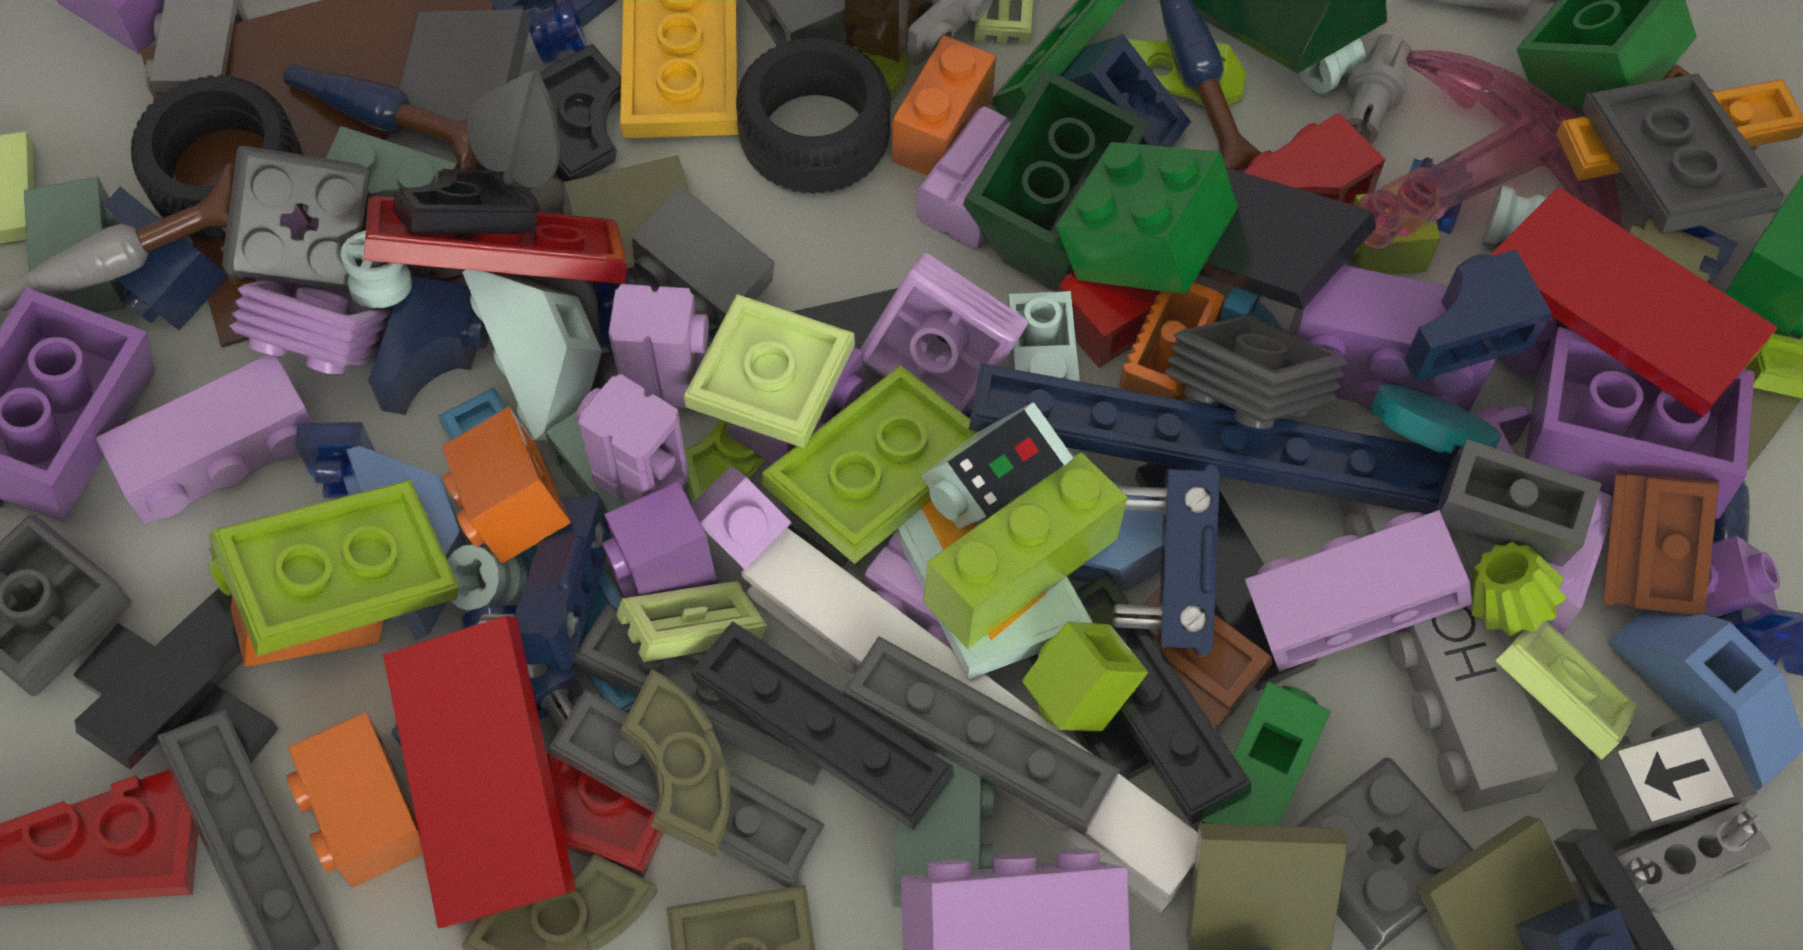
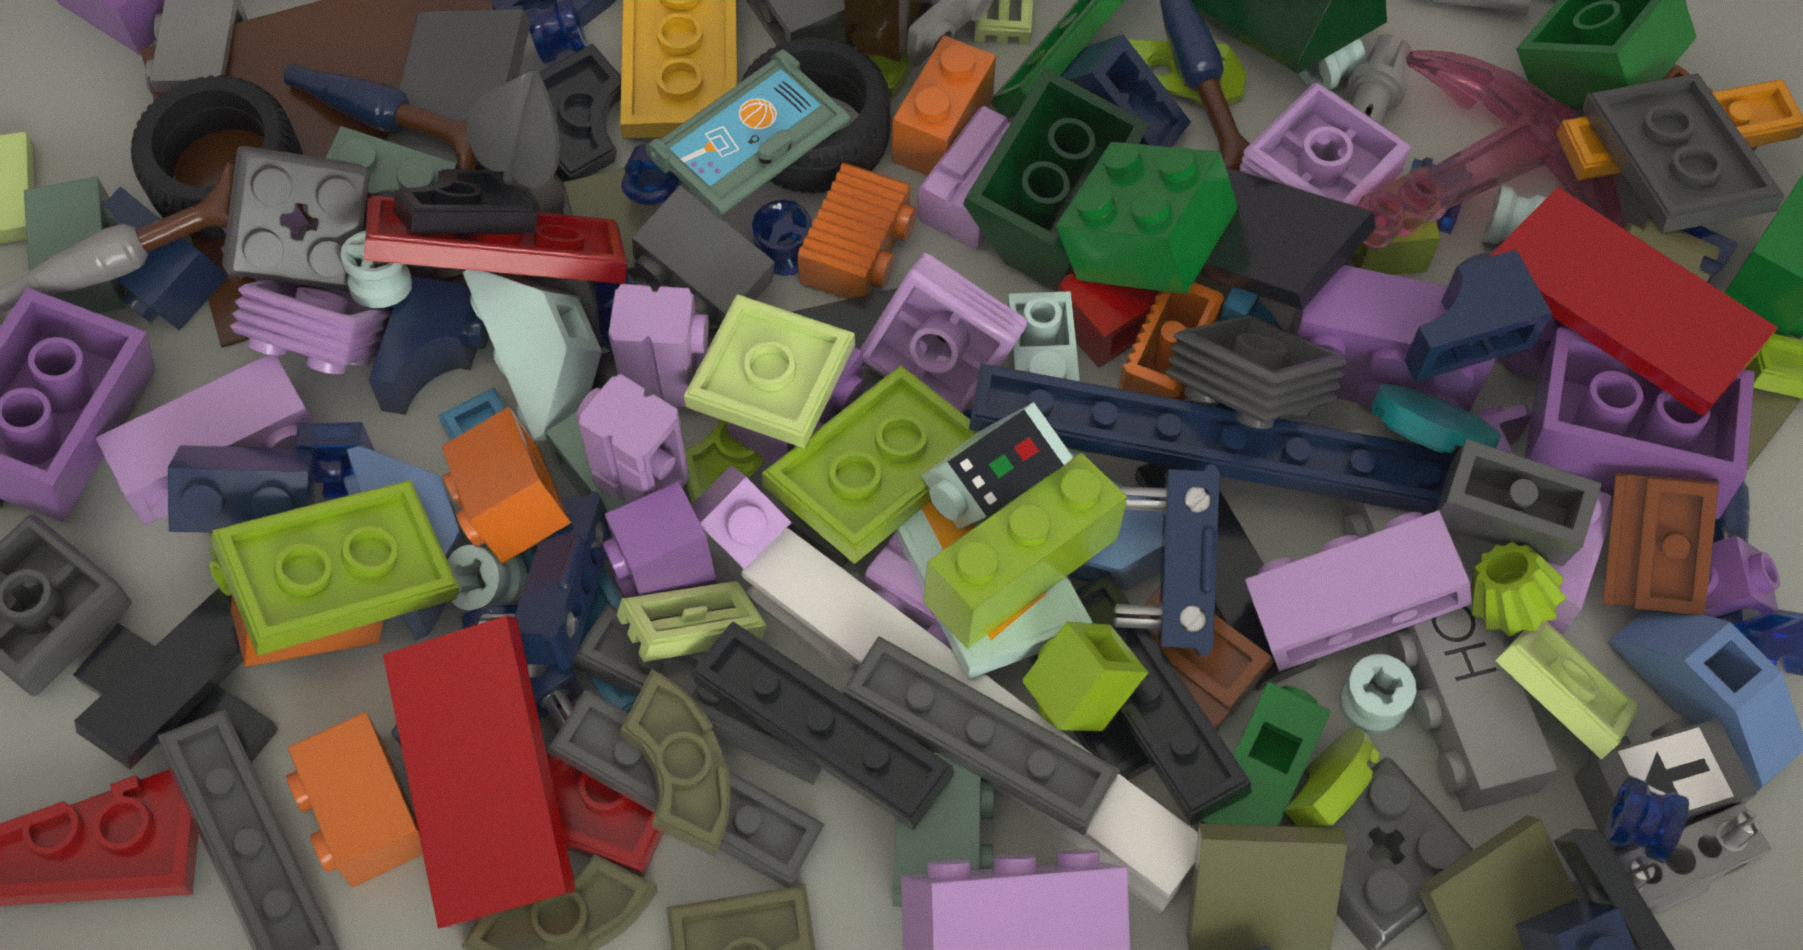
(235, 485): none -> dark blue brick
(646, 181): none -> clear blue tile
(767, 117): none -> door
(776, 223): none -> clear blue wheel
(855, 233): none -> orange brick
(1326, 149): none -> lavender brick
(1334, 780): none -> lime tile
(1370, 708): none -> light aqua wheel
(1646, 819): none -> clear blue wheel

